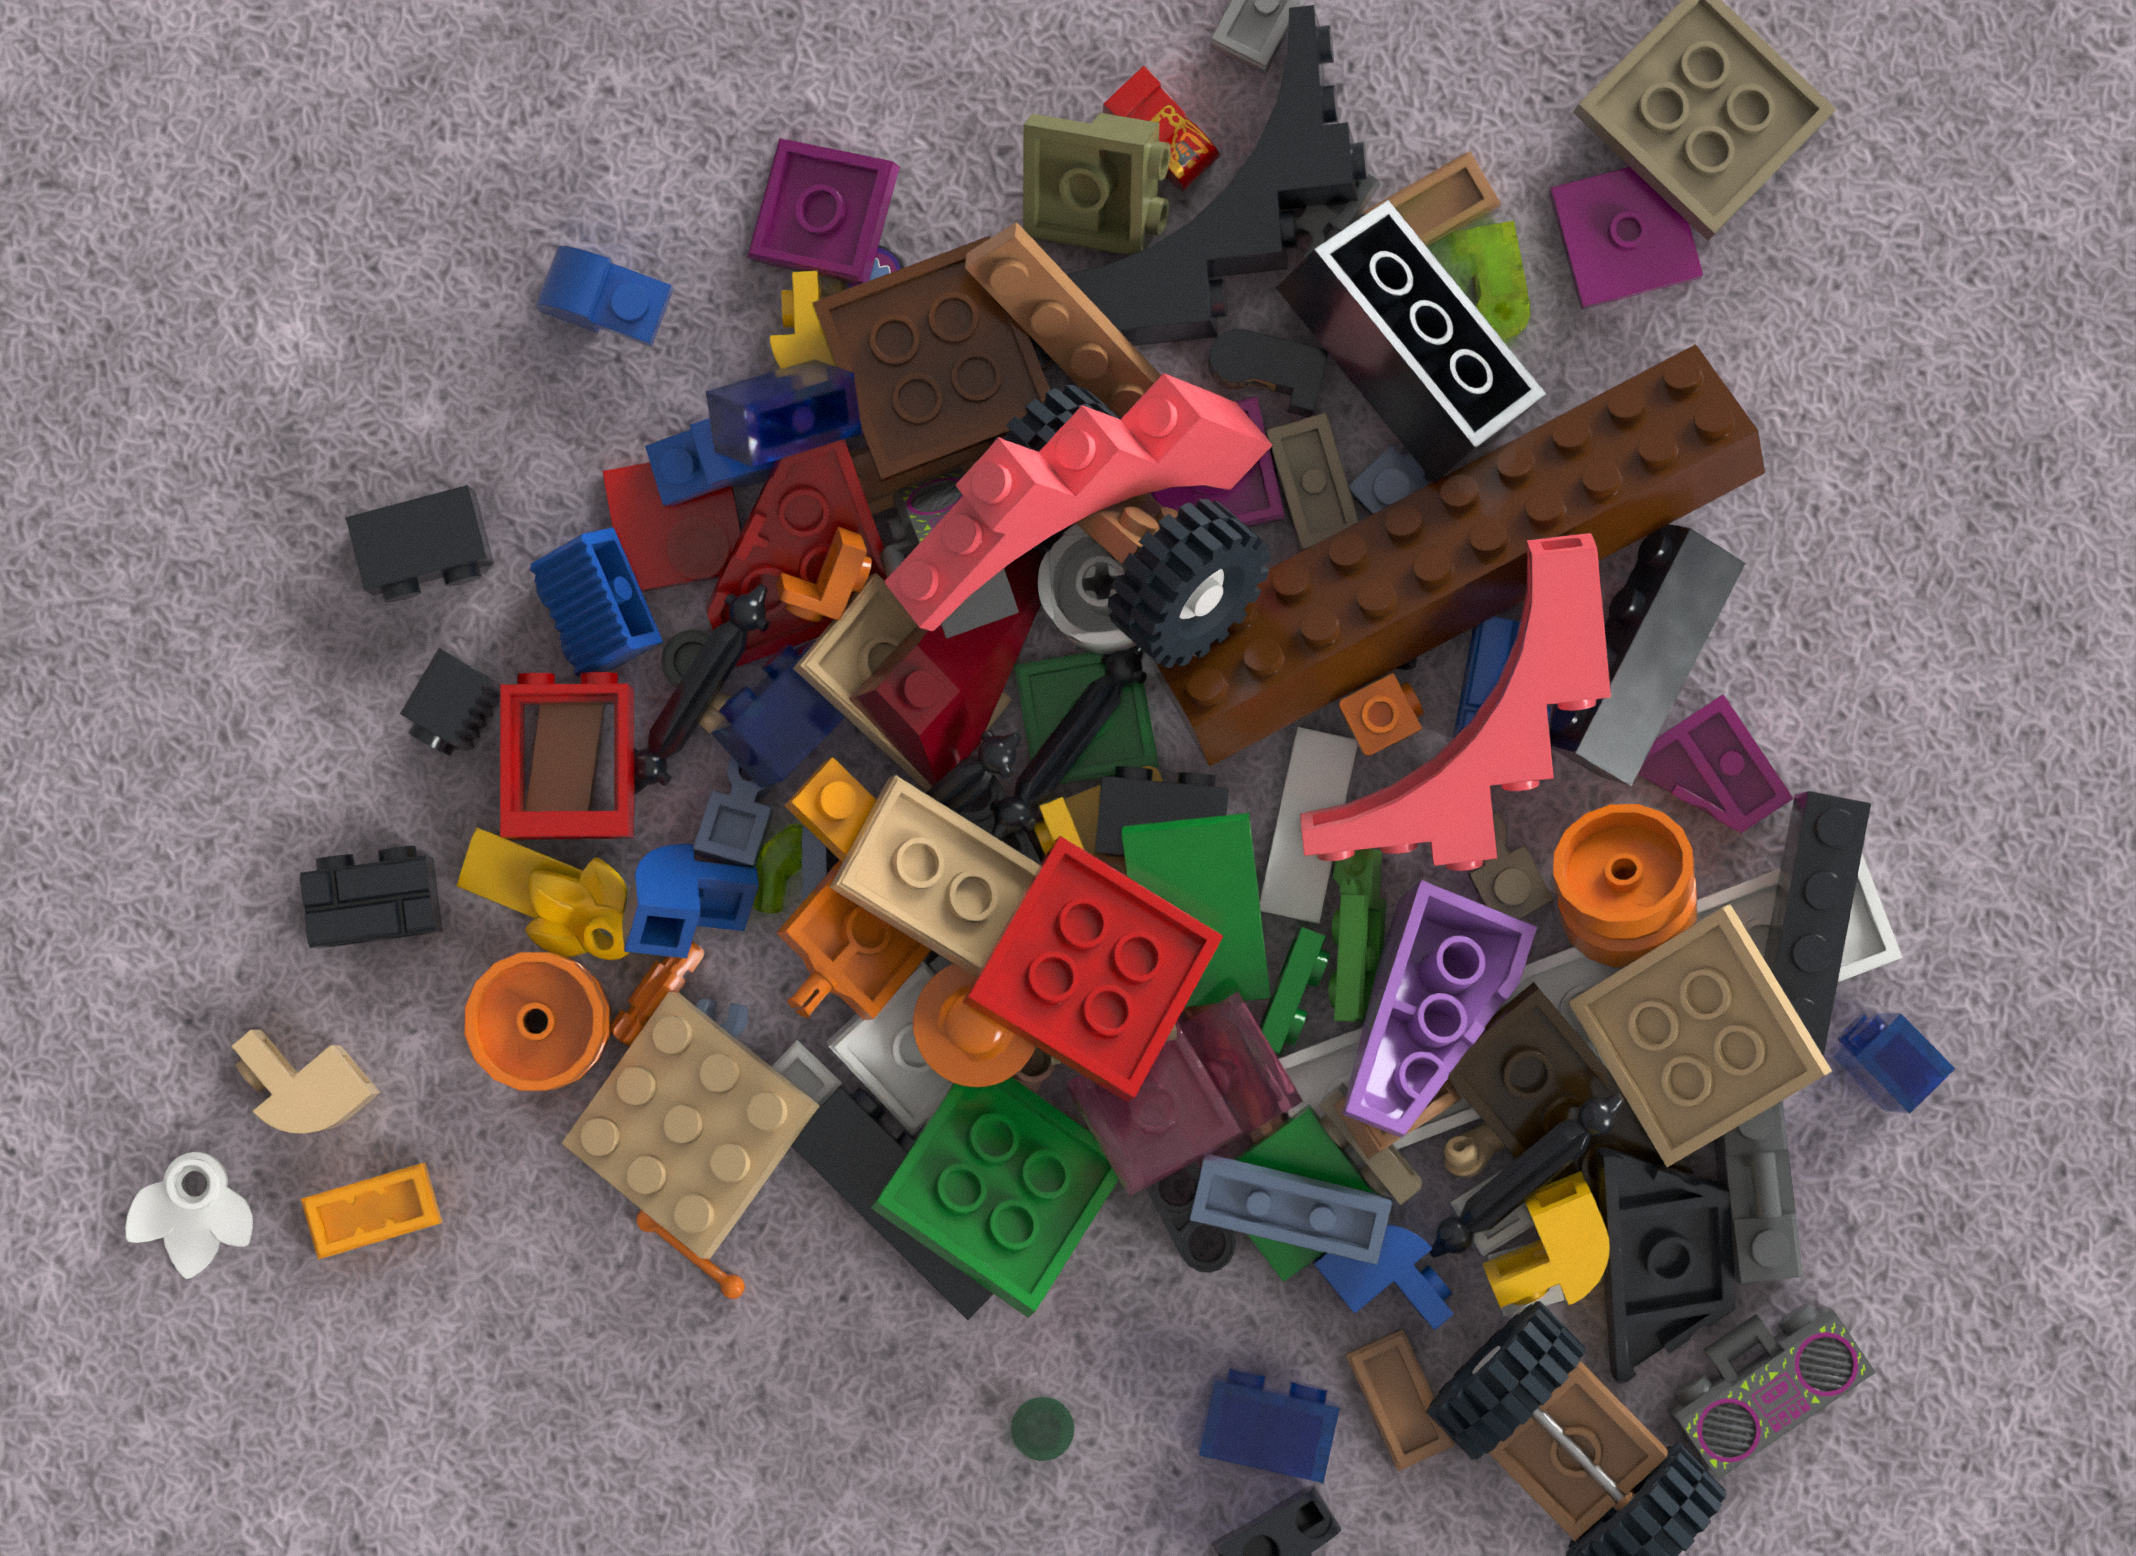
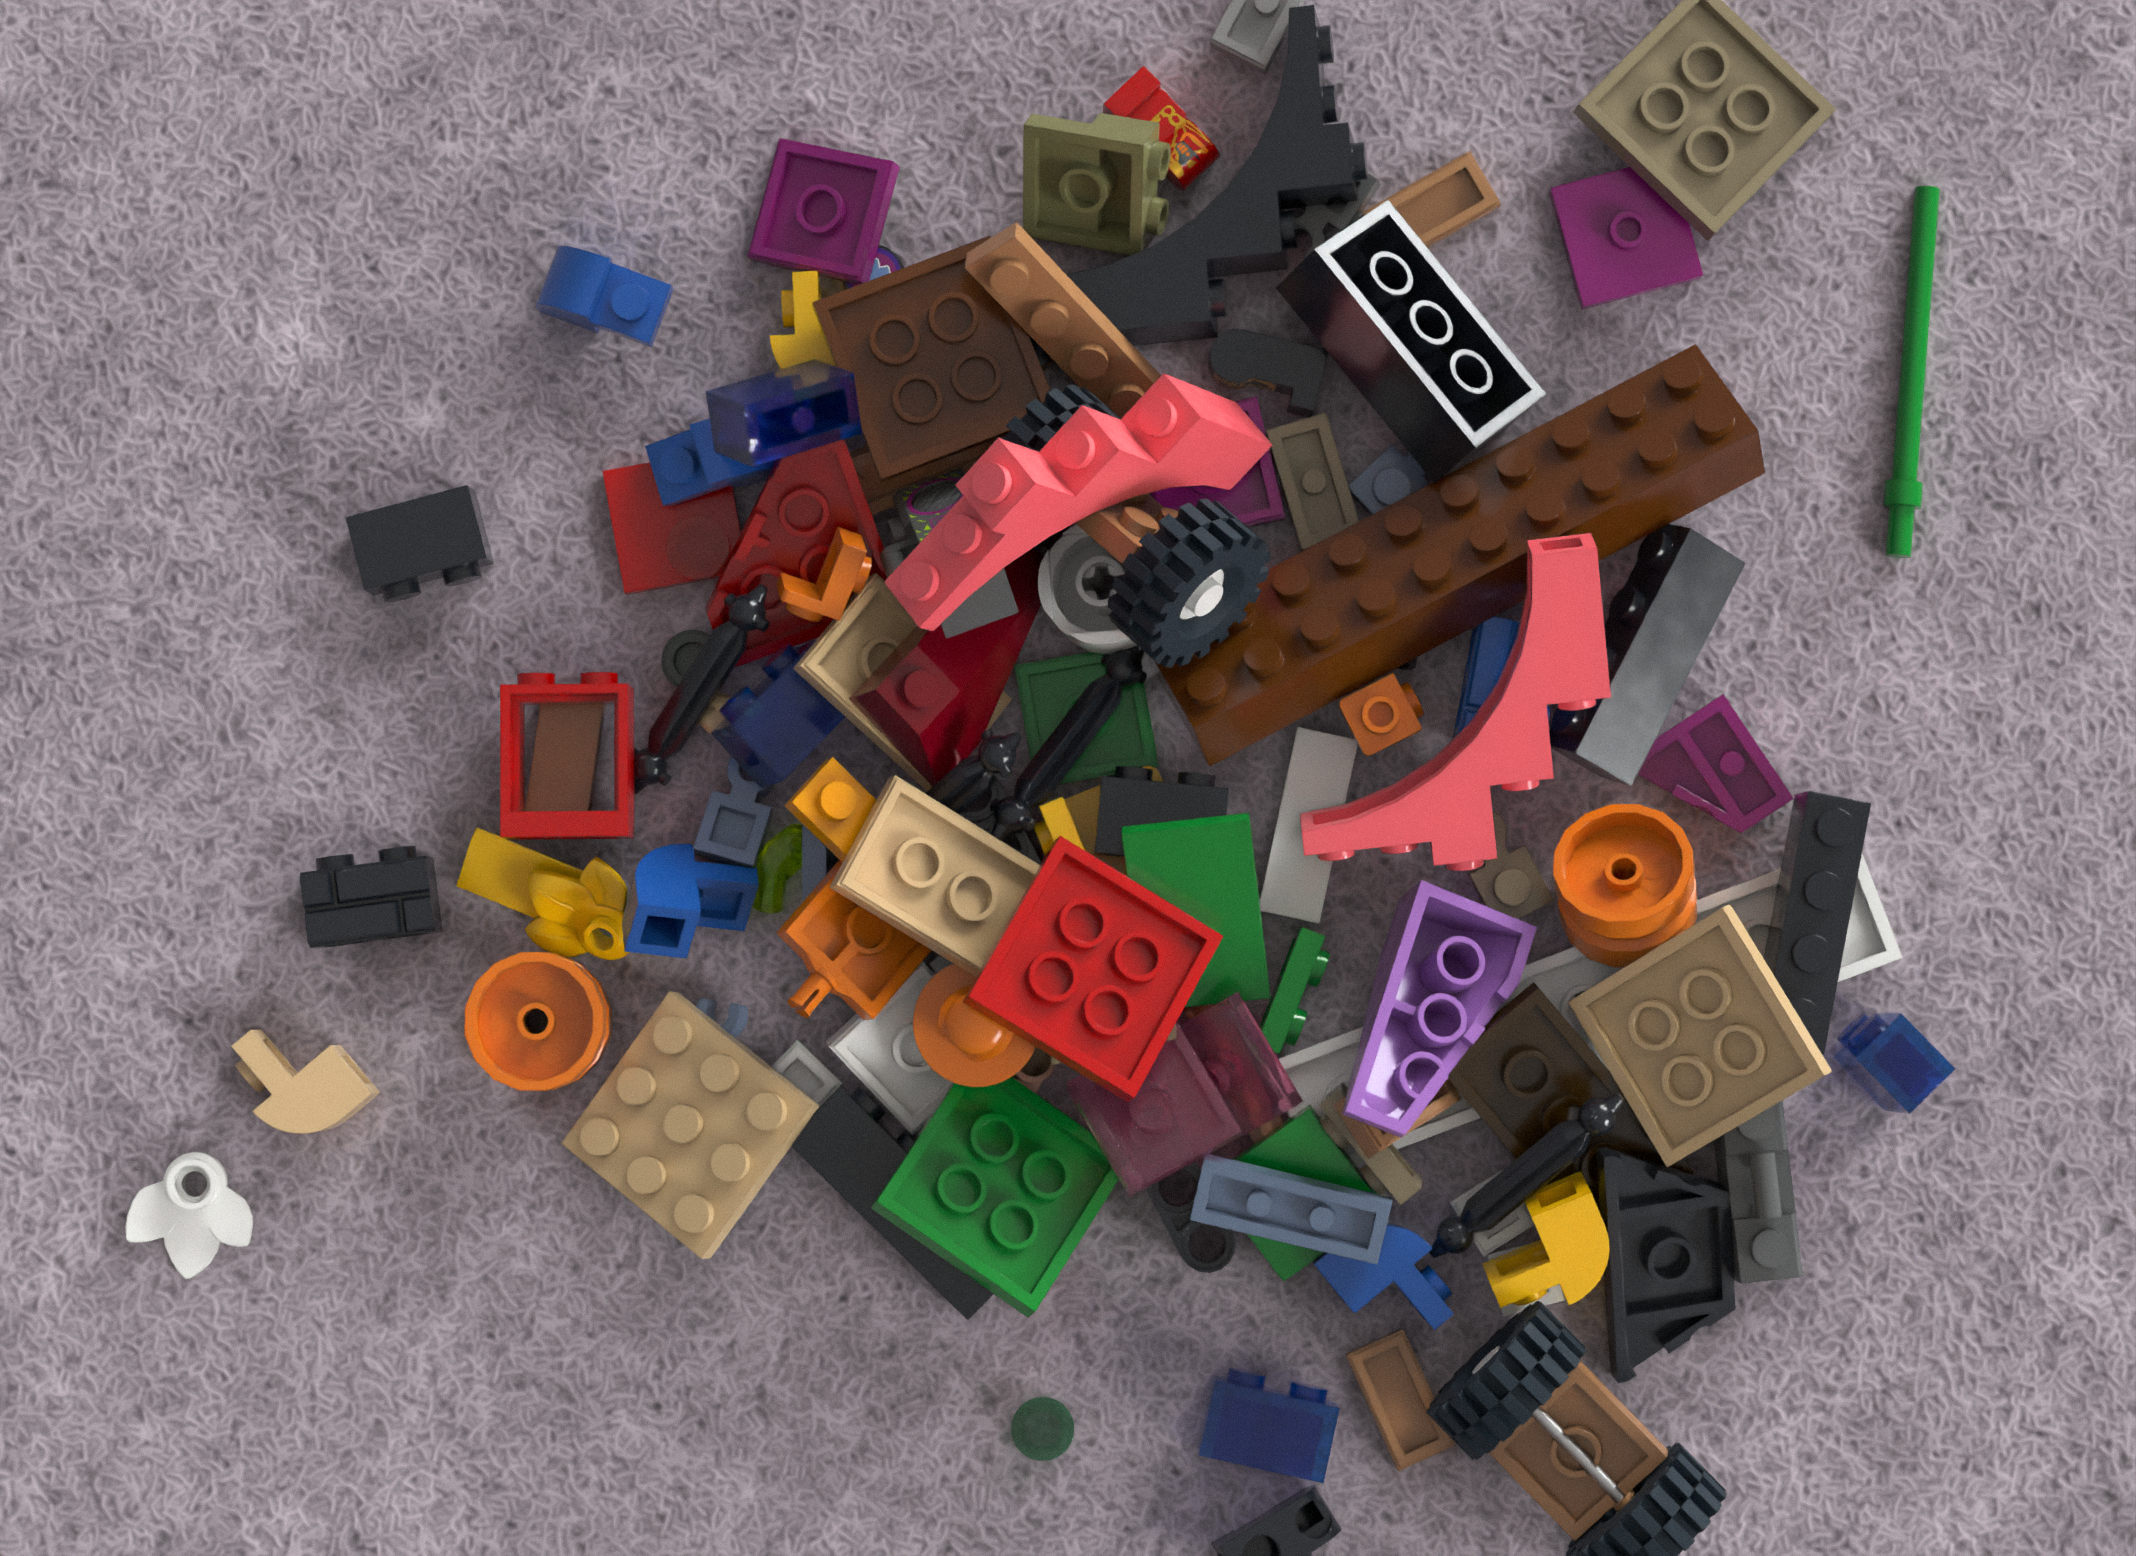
(371, 1210): light orange plate -> none
(450, 704): black brick -> none
(595, 602): blue brick -> none
(651, 991): orange axle -> none
(731, 1285): orange hinge -> none
(1358, 933): bright green hinge -> none
(1471, 1151): tan arm -> none
(1496, 275): clear neon green leg -> none
(1793, 1380): dark grey piece -> none
(1903, 491): none -> green bar

